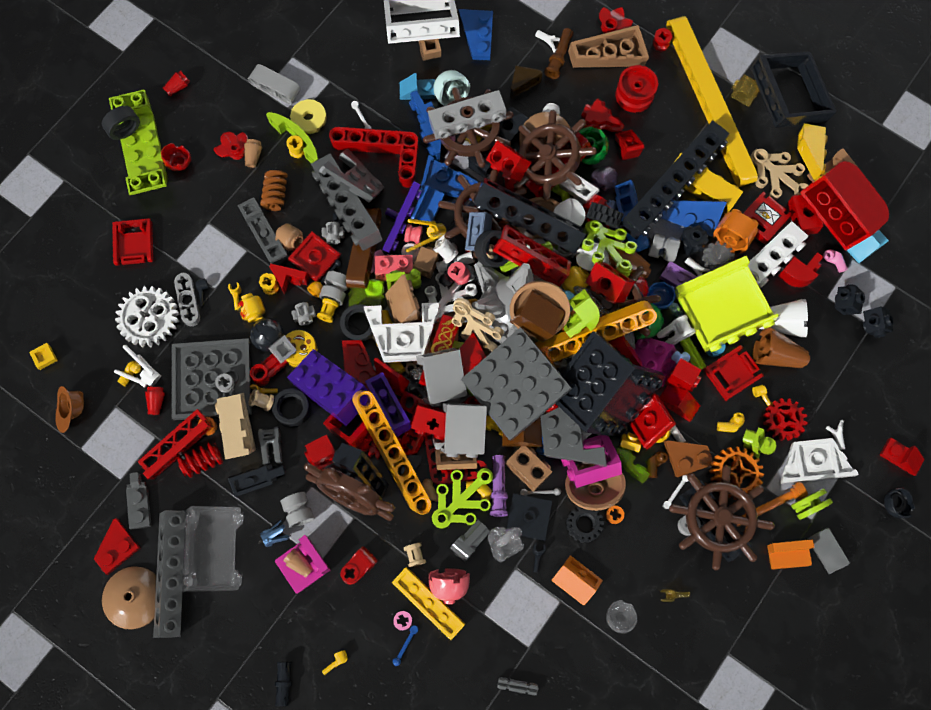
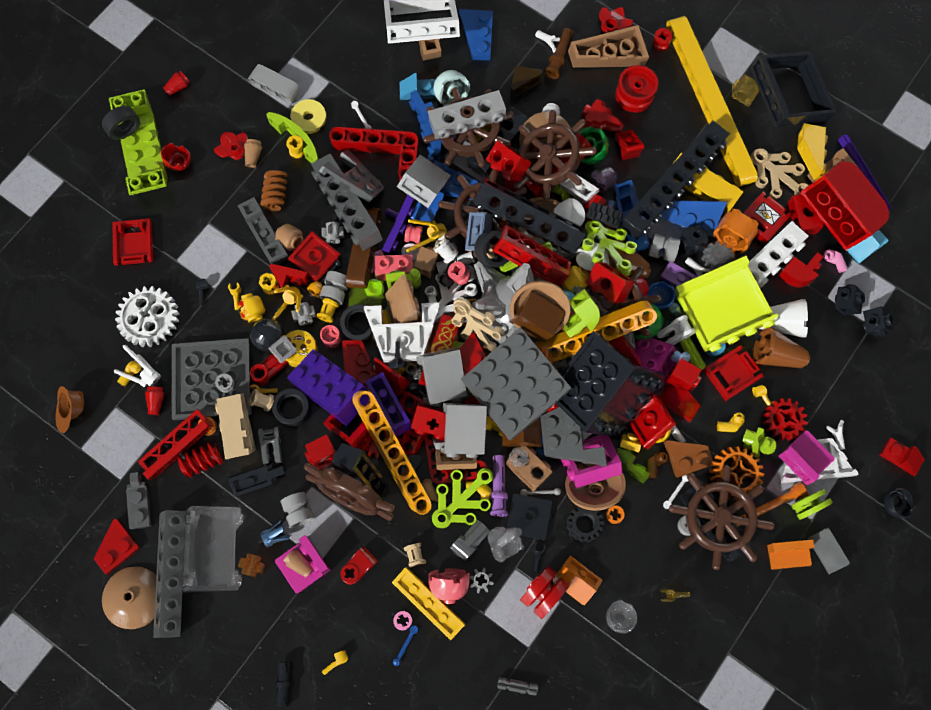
(43, 356): yellow plate -> none
(181, 293): light grey beam -> none
(251, 565): none -> clear orange gear
(290, 296): none -> yellow plant
(330, 332): none -> coral wheel
(398, 361): none -> black hand
(423, 181): none -> light grey panel
(486, 578): none -> light grey gear
(519, 462): none -> clear plate
(543, 591): none -> red wheel
(806, 457): none -> dark pink bracket
(851, 150): none -> dark purple axle

